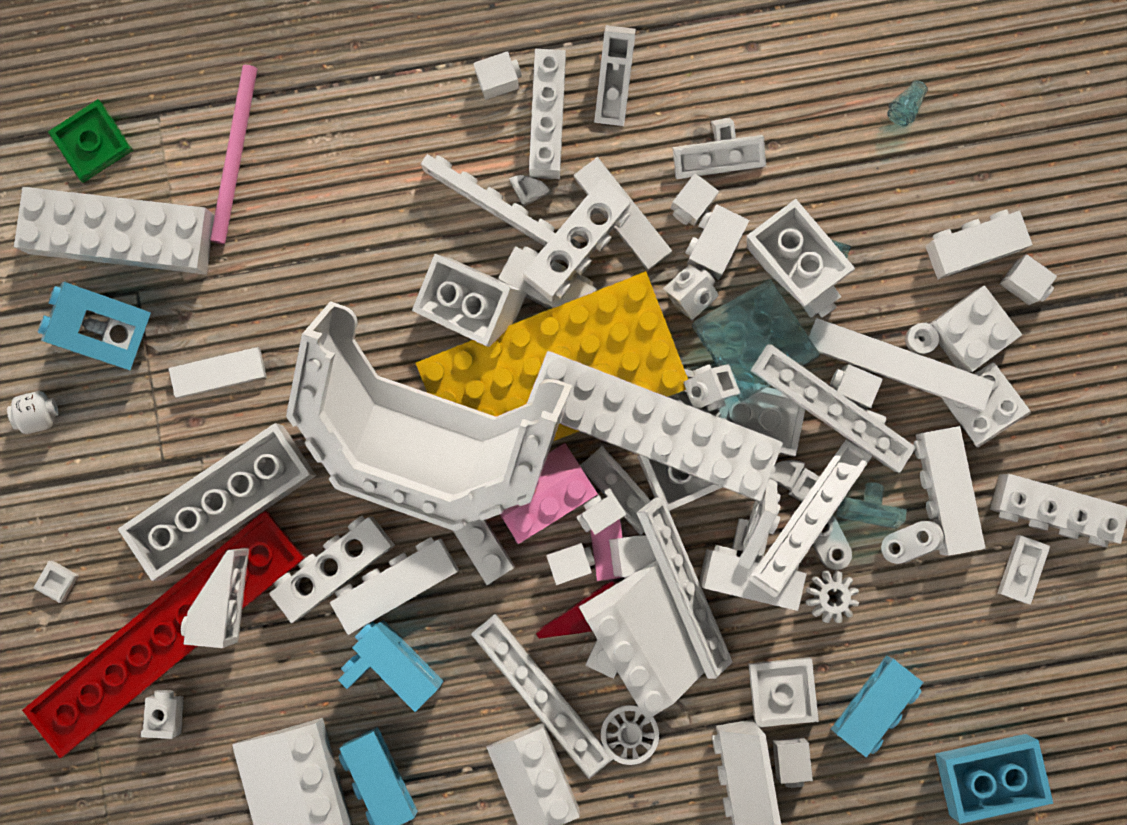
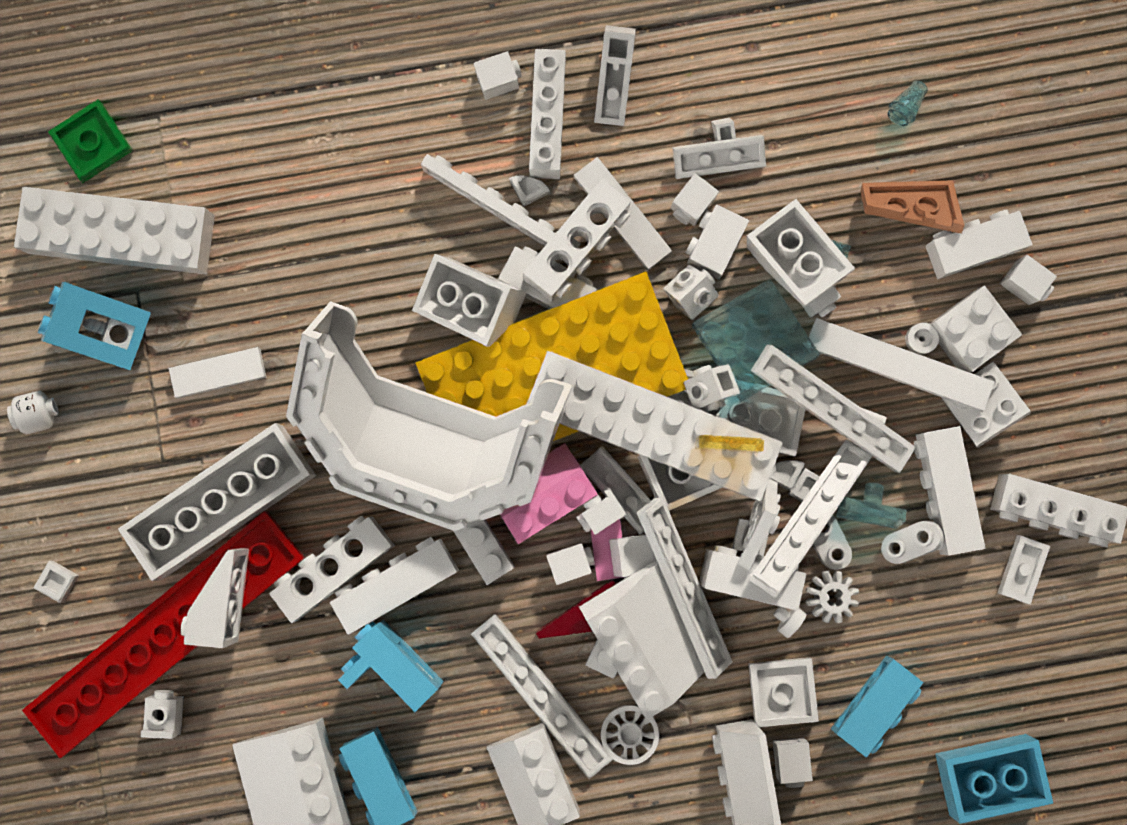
(233, 154): bright pink piece -> none
(728, 443): none -> clear yellow tile
(790, 620): none -> white tile
(856, 385): white brick -> none
(915, 202): none -> nougat wing

